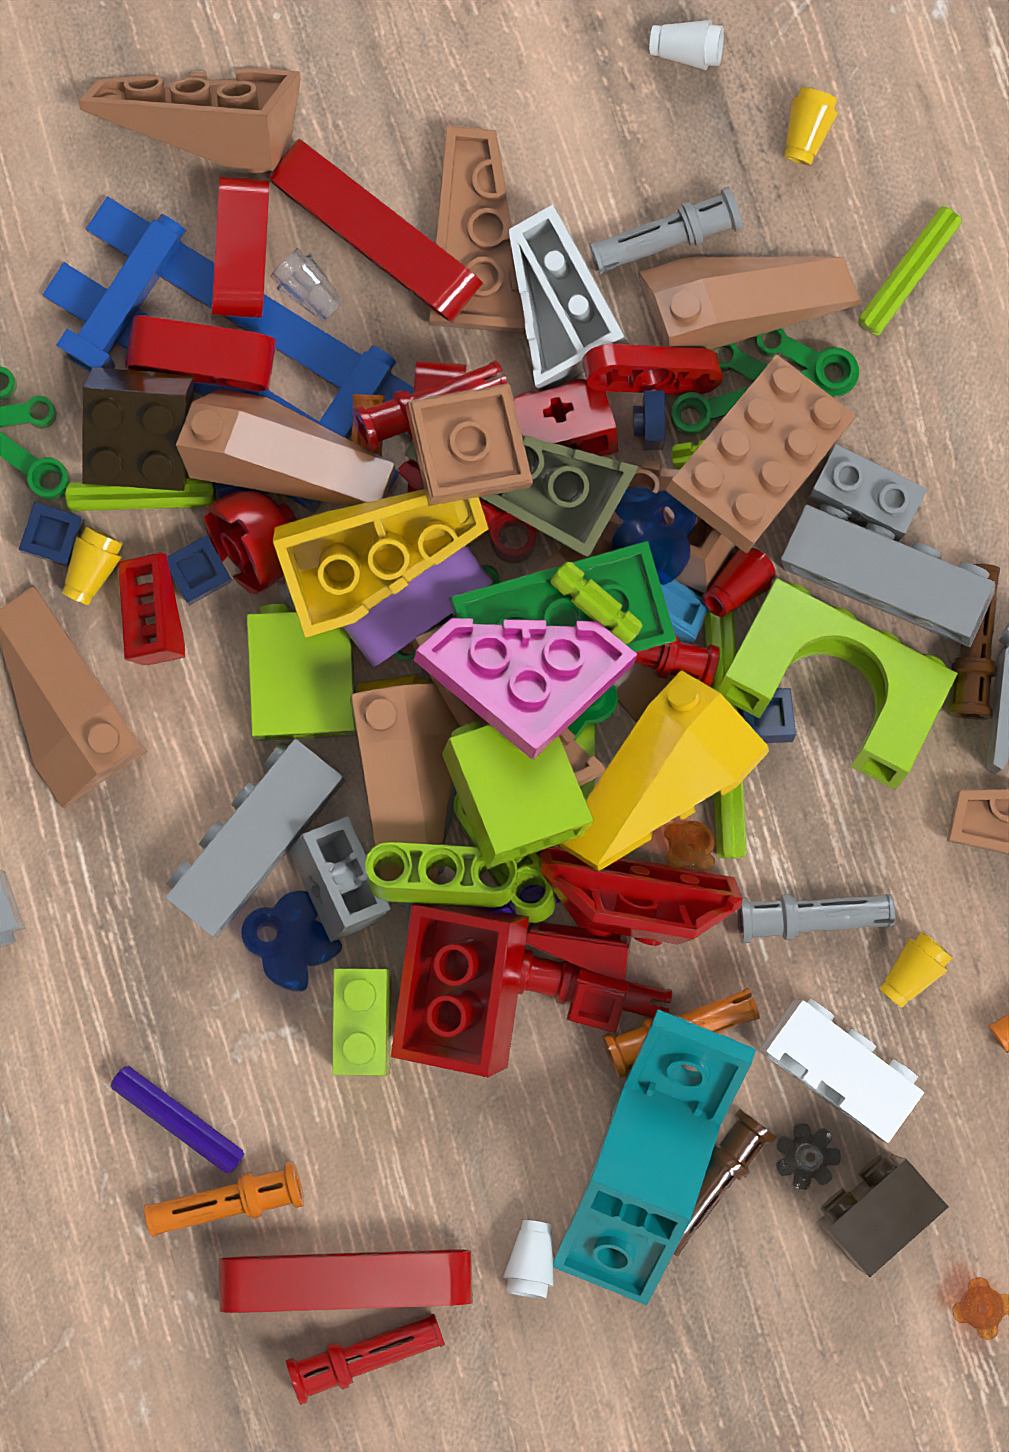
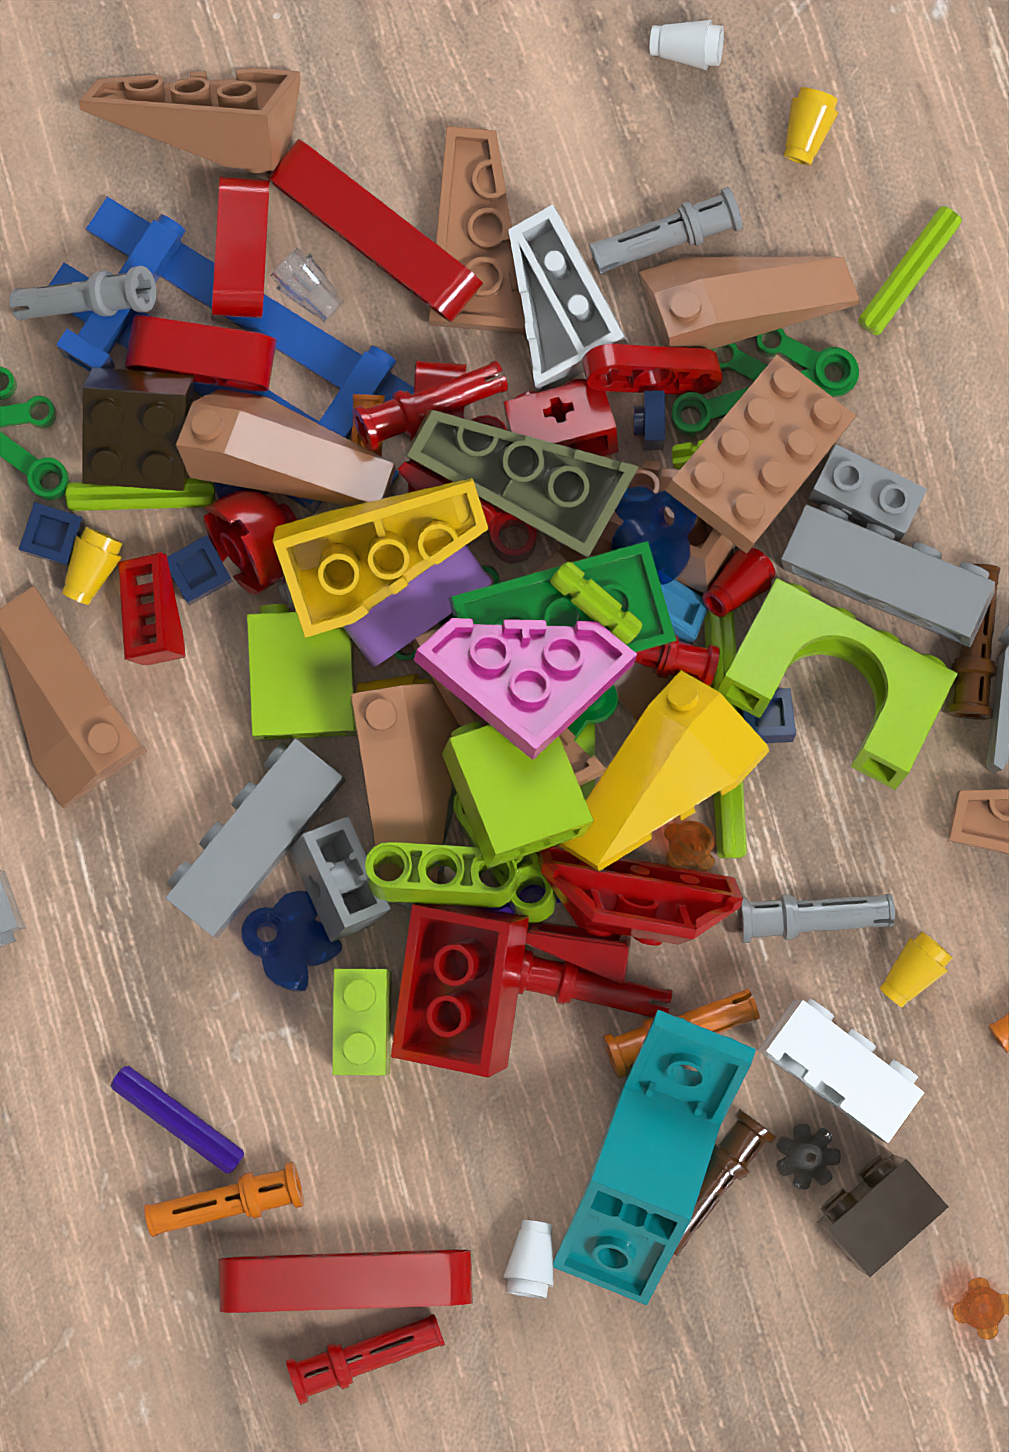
(101, 293): none -> light grey pin
(469, 444): nougat tile -> none
(598, 1001): red tile -> none

